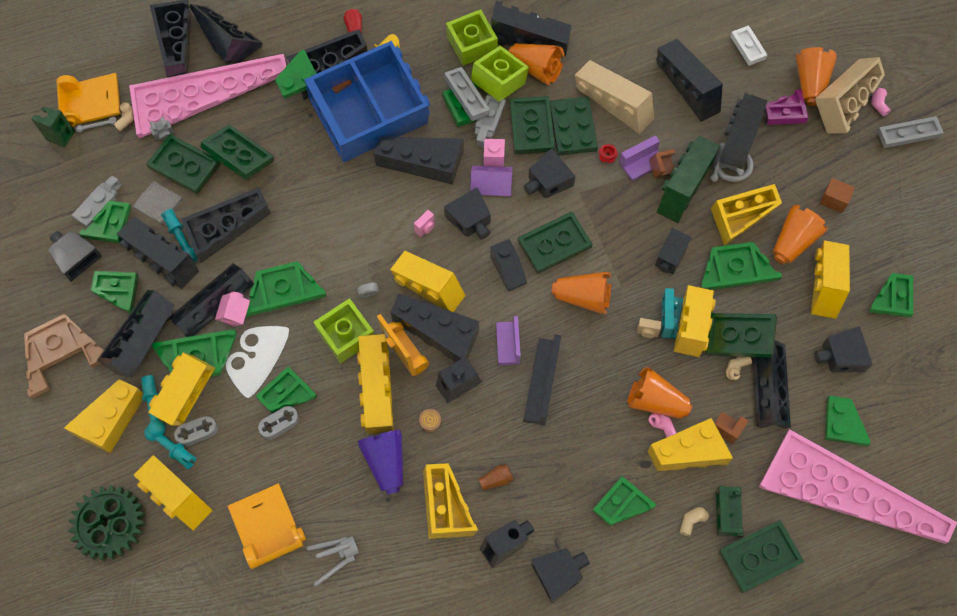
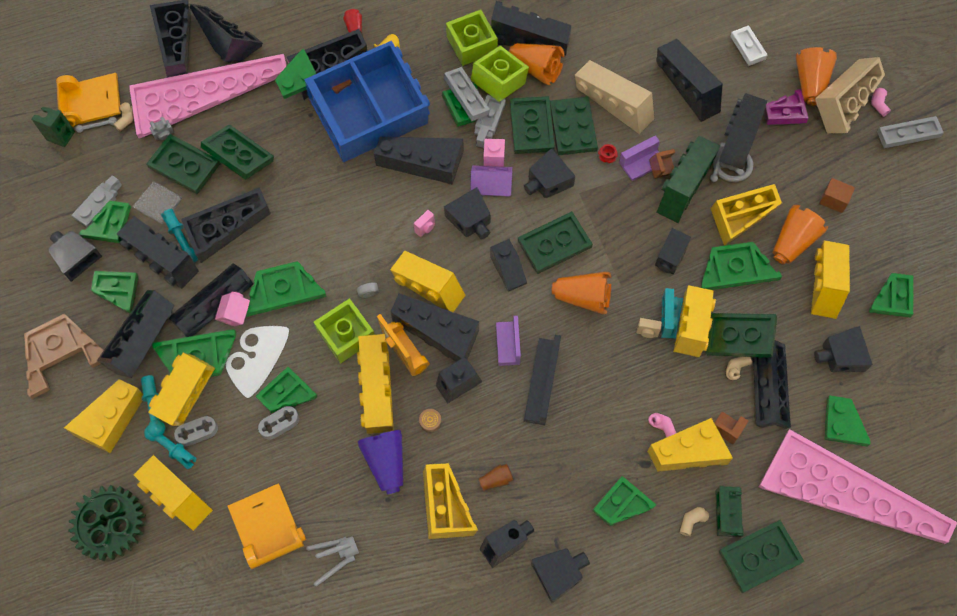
(658, 396): orange cone -> none

